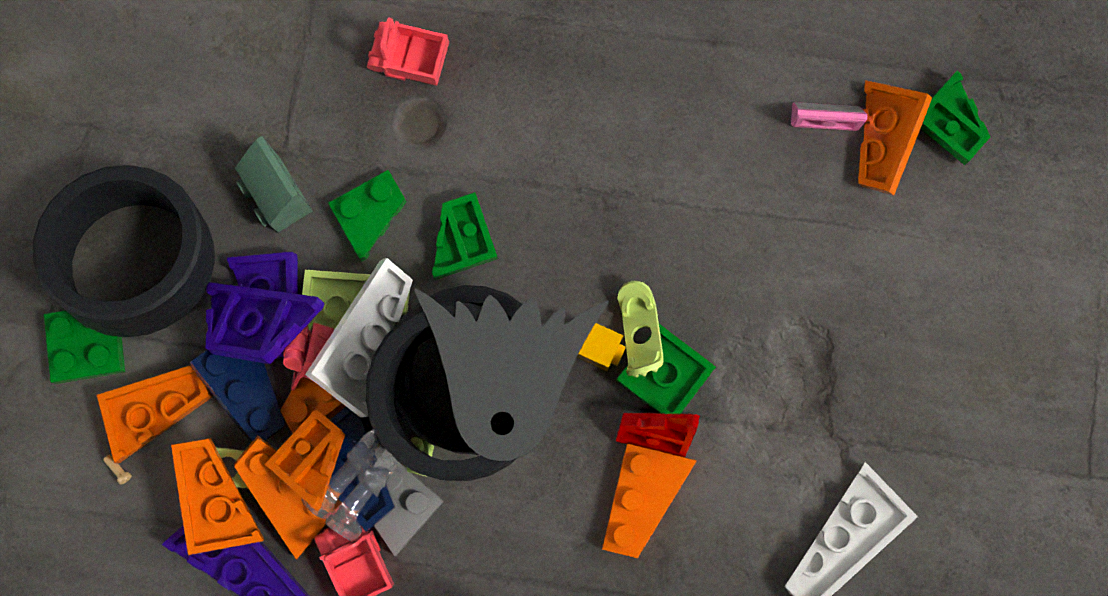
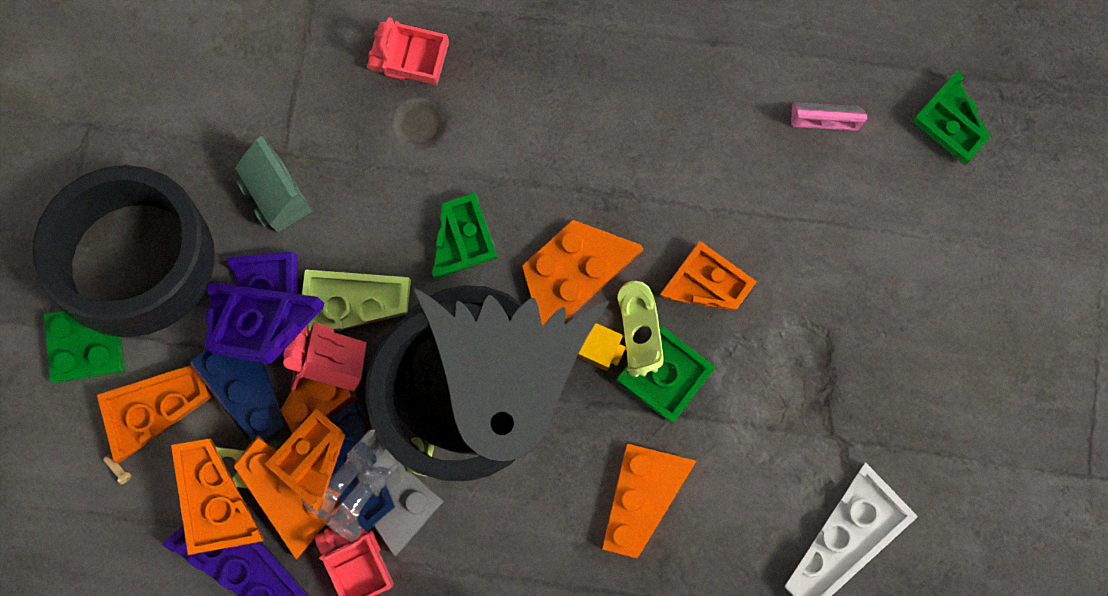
(348, 352): white wing -> none
(368, 211): green wing -> none
(575, 267): none -> orange wing
(659, 431): red wing -> none
(708, 281): none -> orange wing
(889, 134): orange wing -> none

